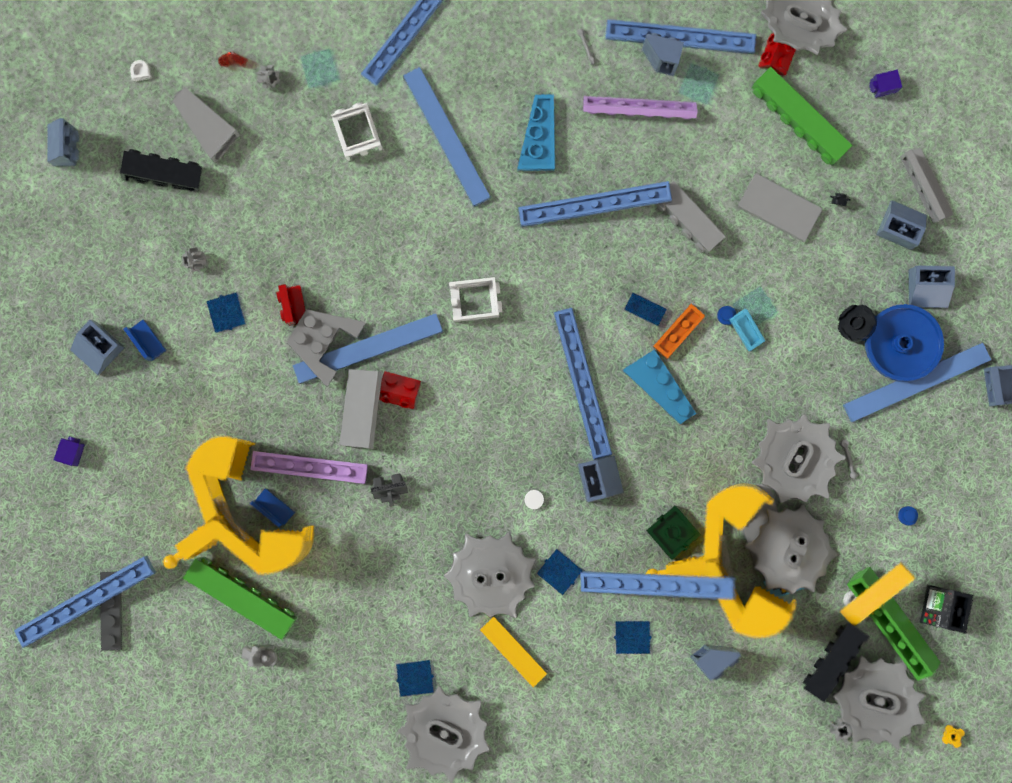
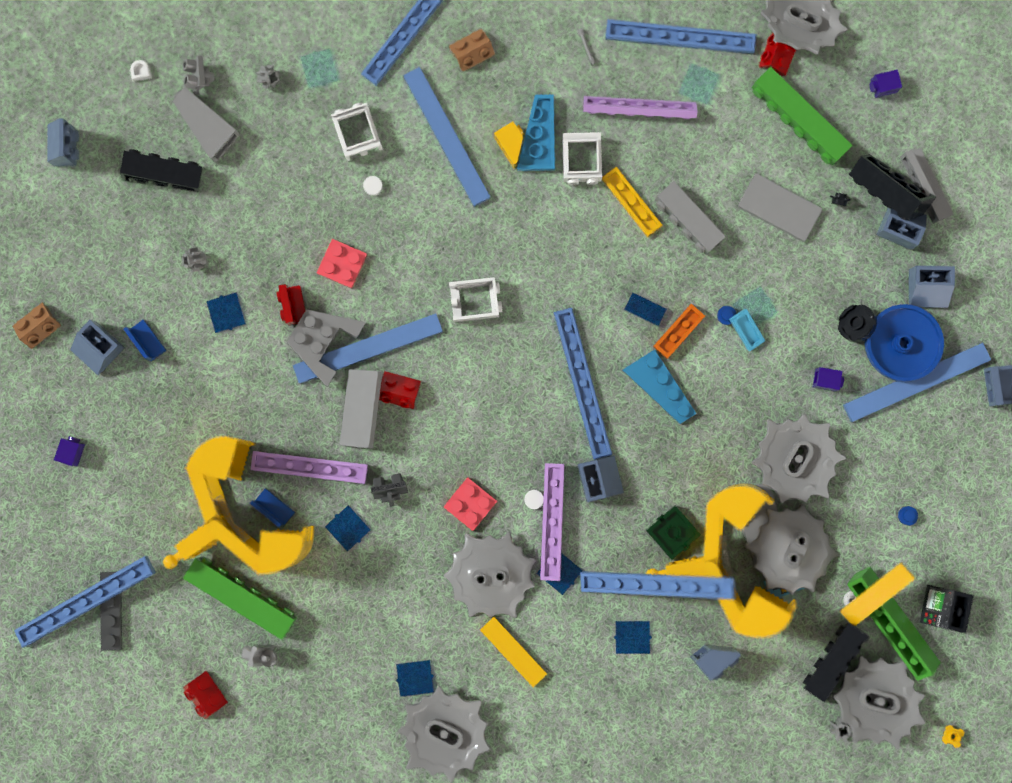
(36, 326): none -> medium nougat bracket
(200, 77): none -> light grey hips
(204, 695): none -> red bracket
(231, 58): clear red arm -> none
(341, 263): none -> coral plate
(347, 528): none -> clear blue piece
(373, 185): none -> white tile
(470, 504): none -> coral plate
(472, 49): none -> medium nougat bracket
(510, 141): none -> yellow slope
(552, 522): none -> lavender plate
(575, 177): none -> white window
(595, 204): medium blue tile -> none
(631, 201): none -> yellow tile
(663, 53): sand blue slope -> none
(828, 379): none -> dark purple brick
(845, 444): light grey hinge -> none
(891, 188): none -> black wedge

